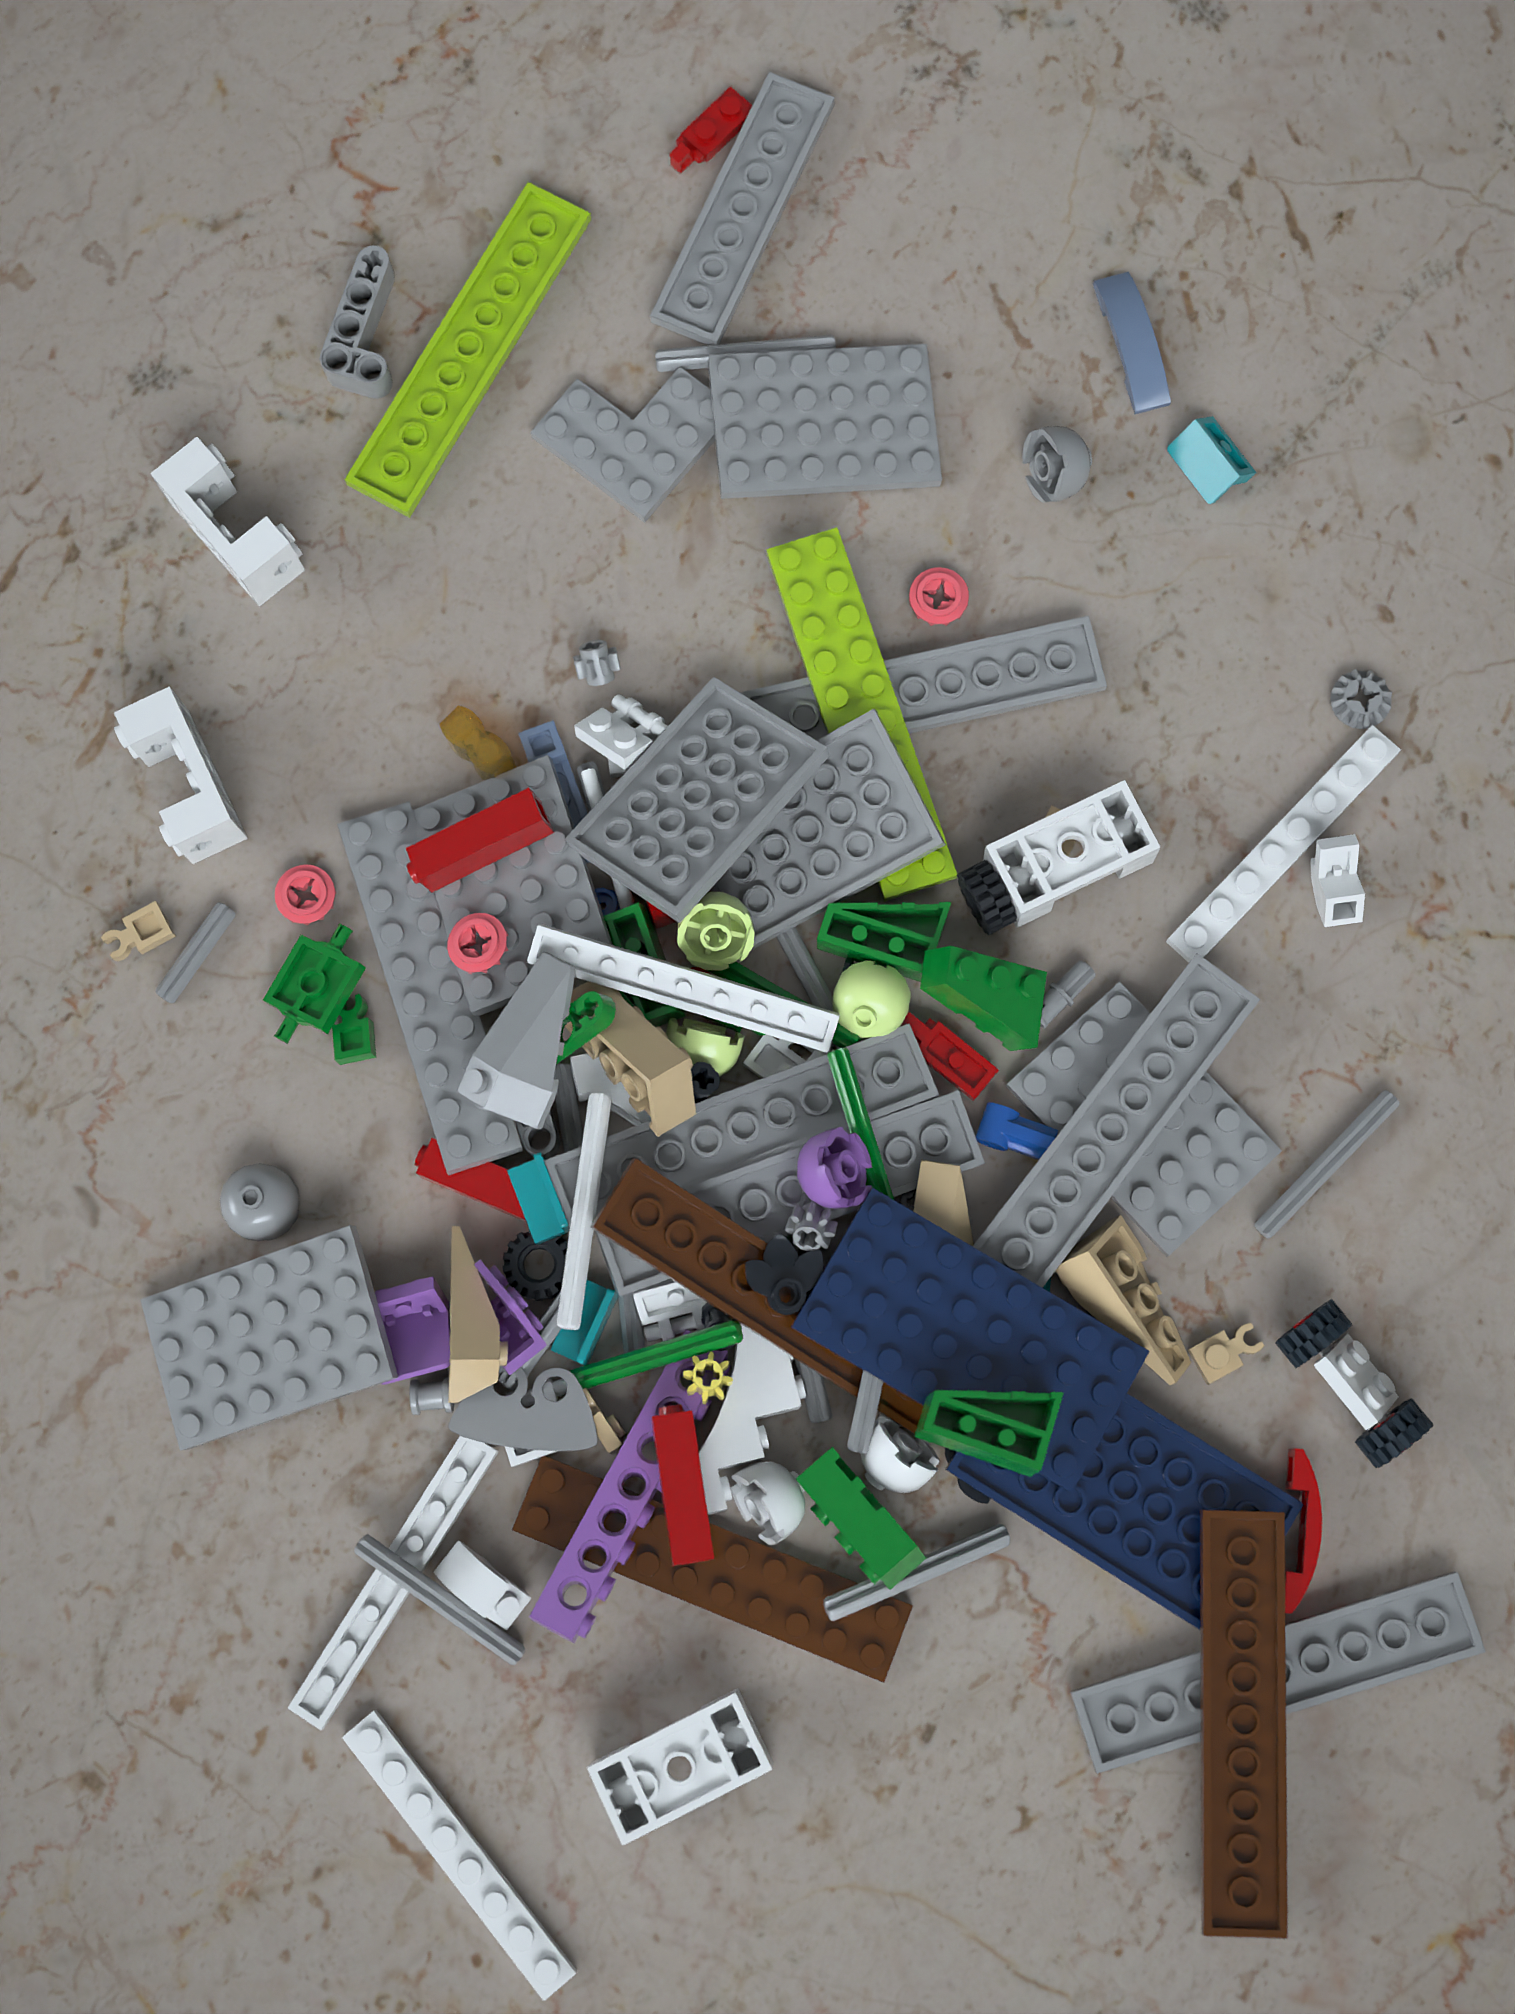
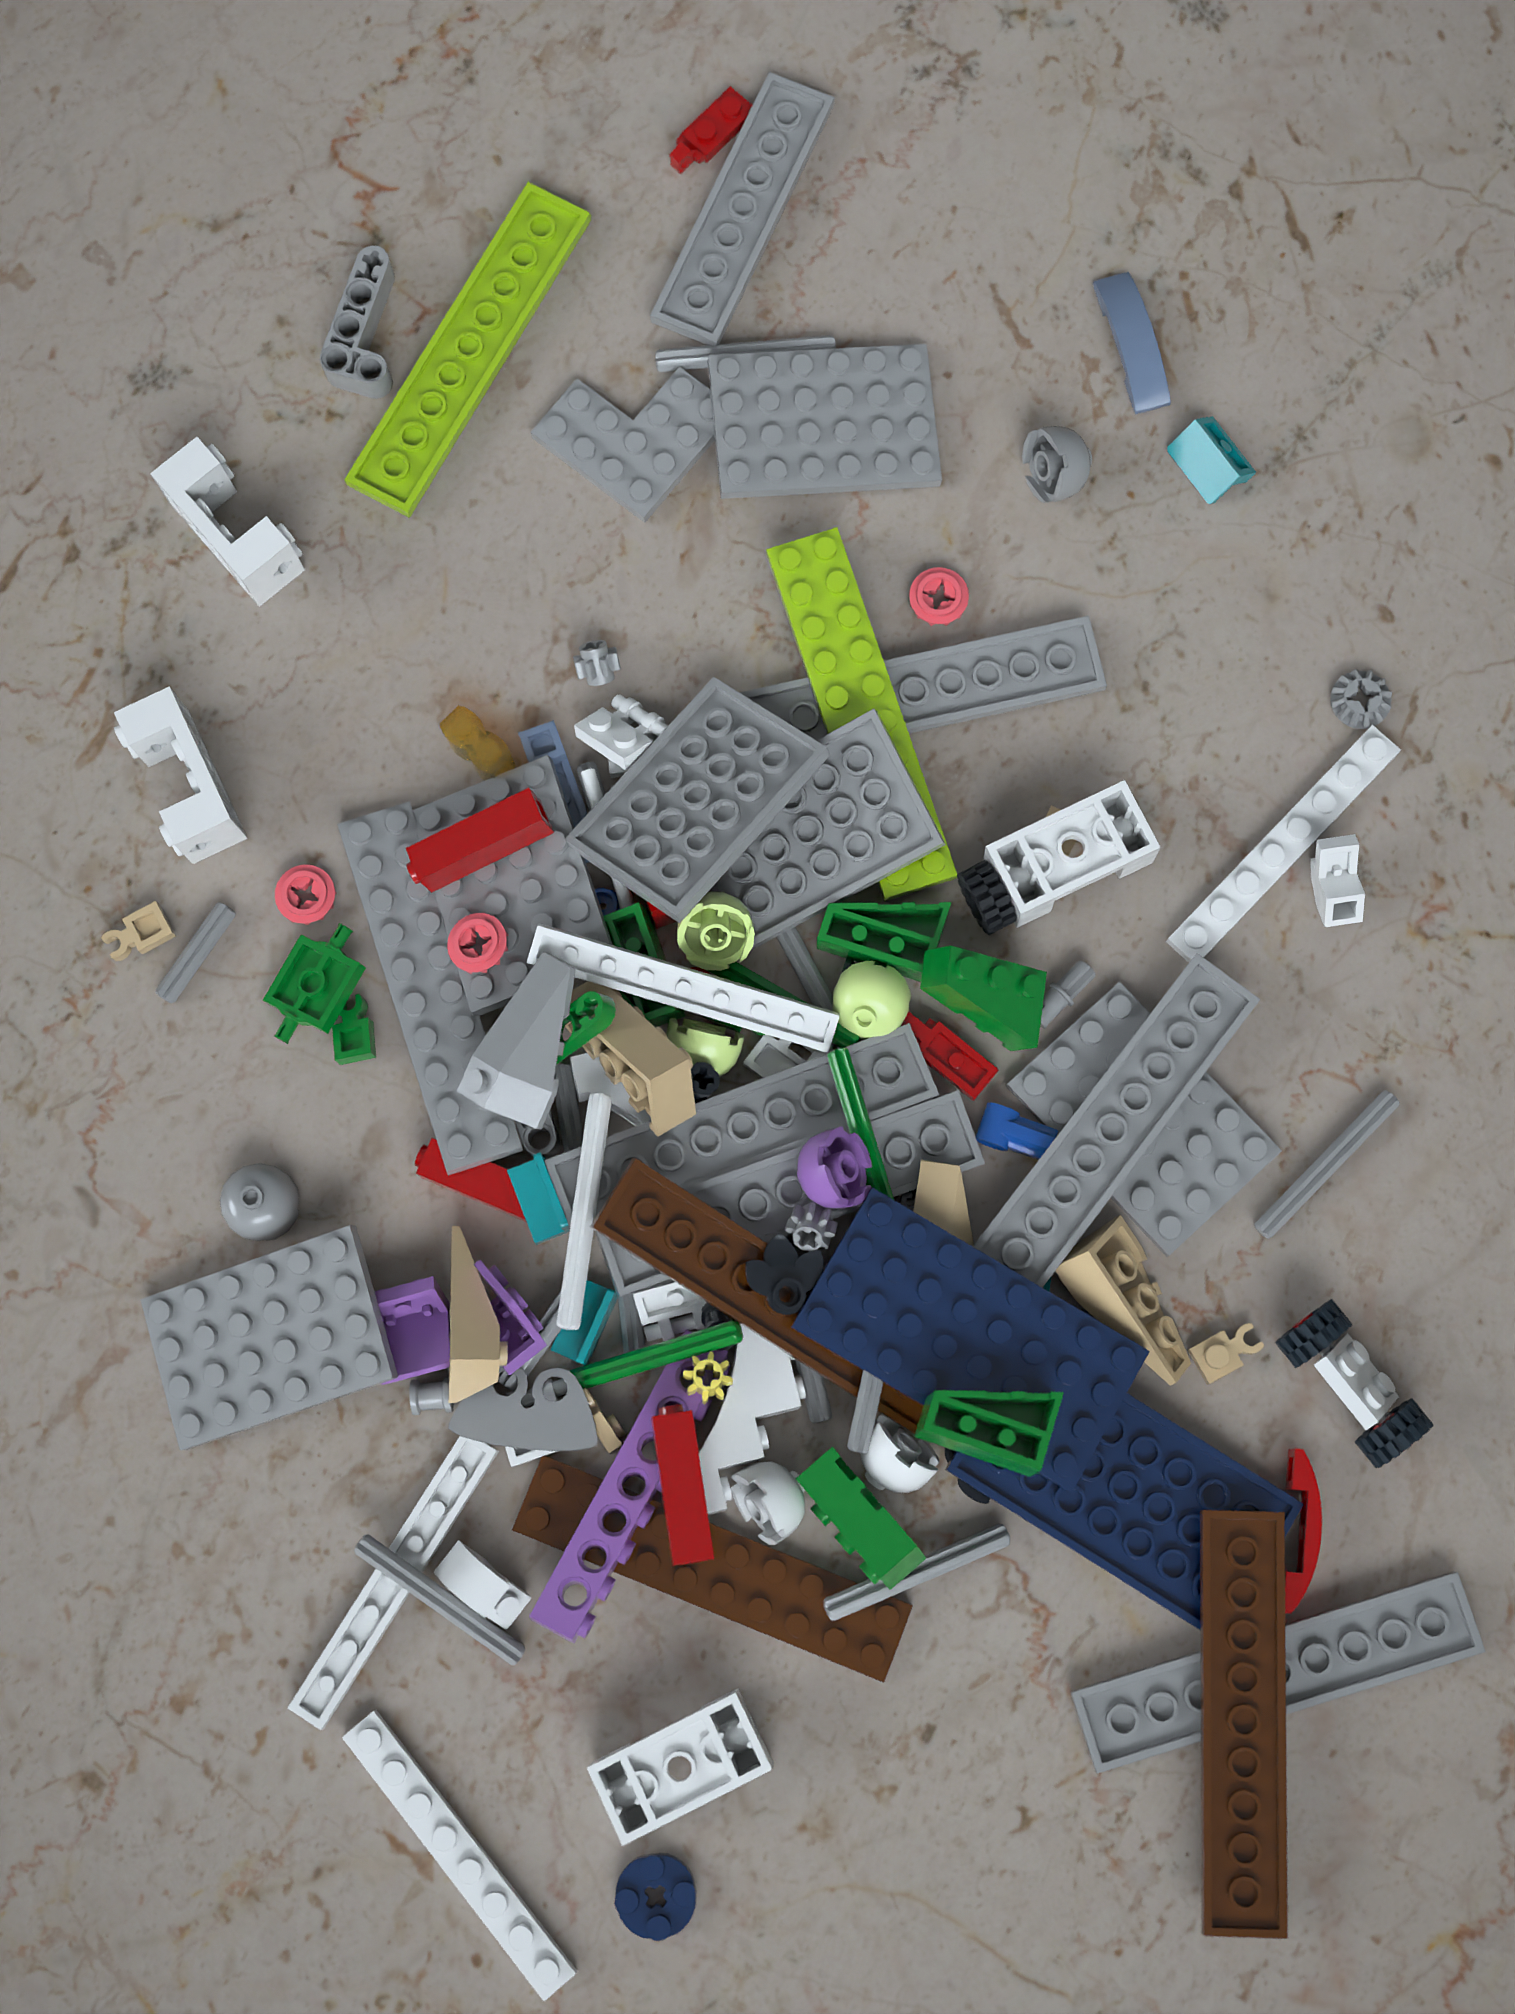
(515, 1272): black tyre -> none
(680, 1892): none -> dark blue plate

